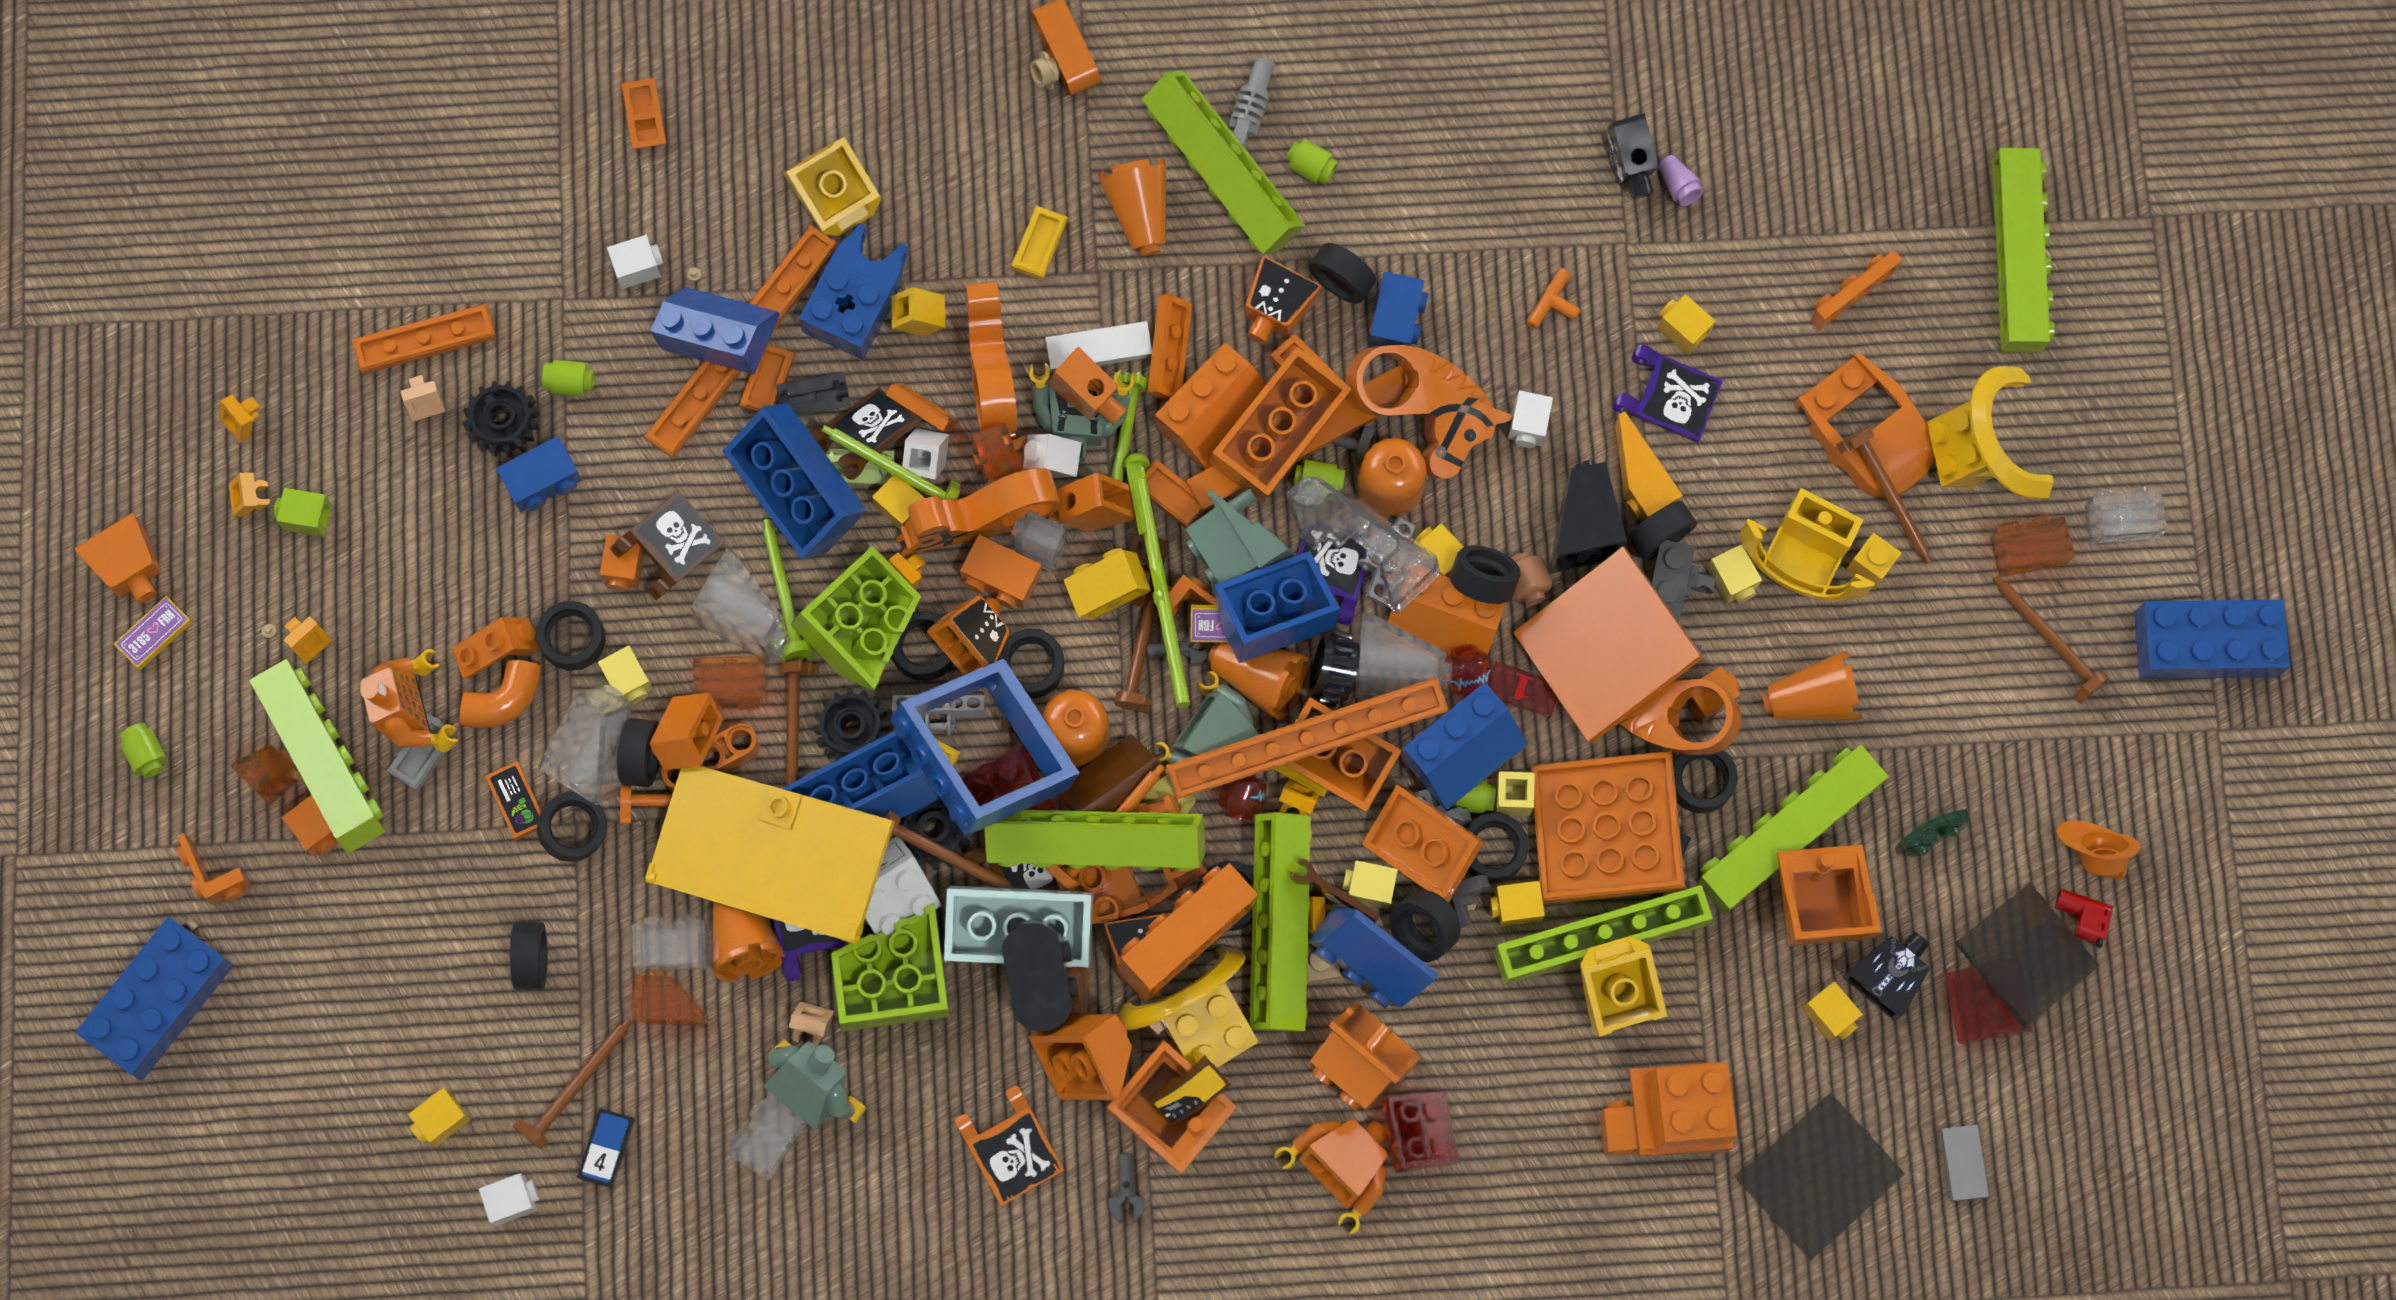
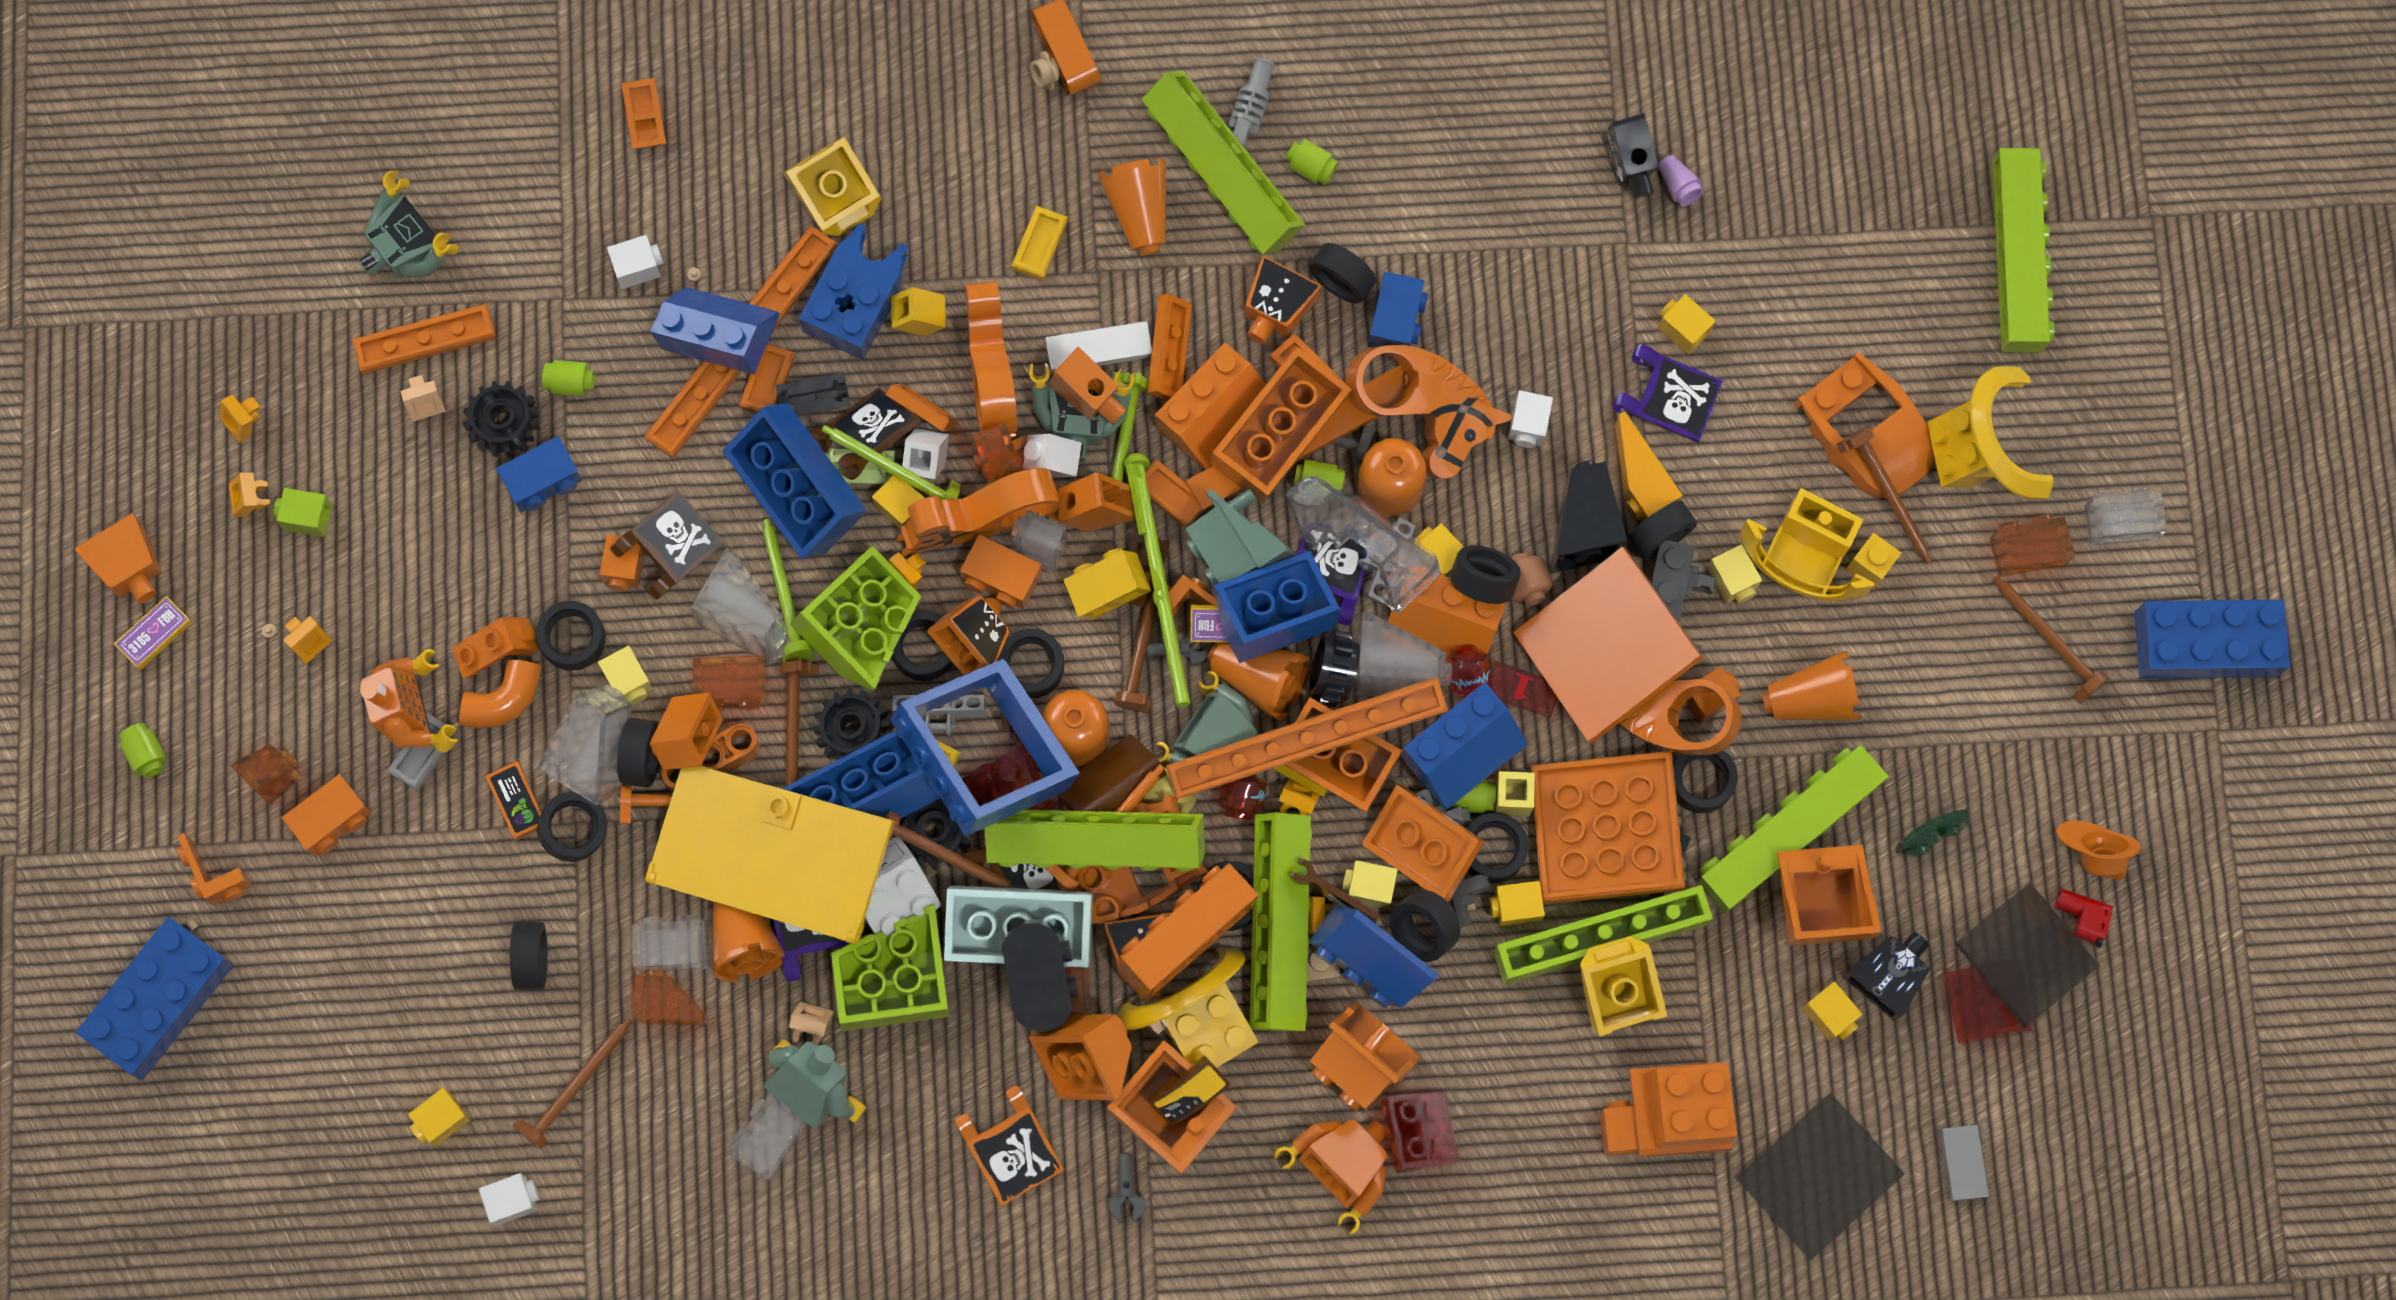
(317, 755): lime brick -> none
(402, 236): none -> torso
(606, 1148): tile -> none
(1551, 300): orange piece -> none
(1855, 288): orange plate -> none

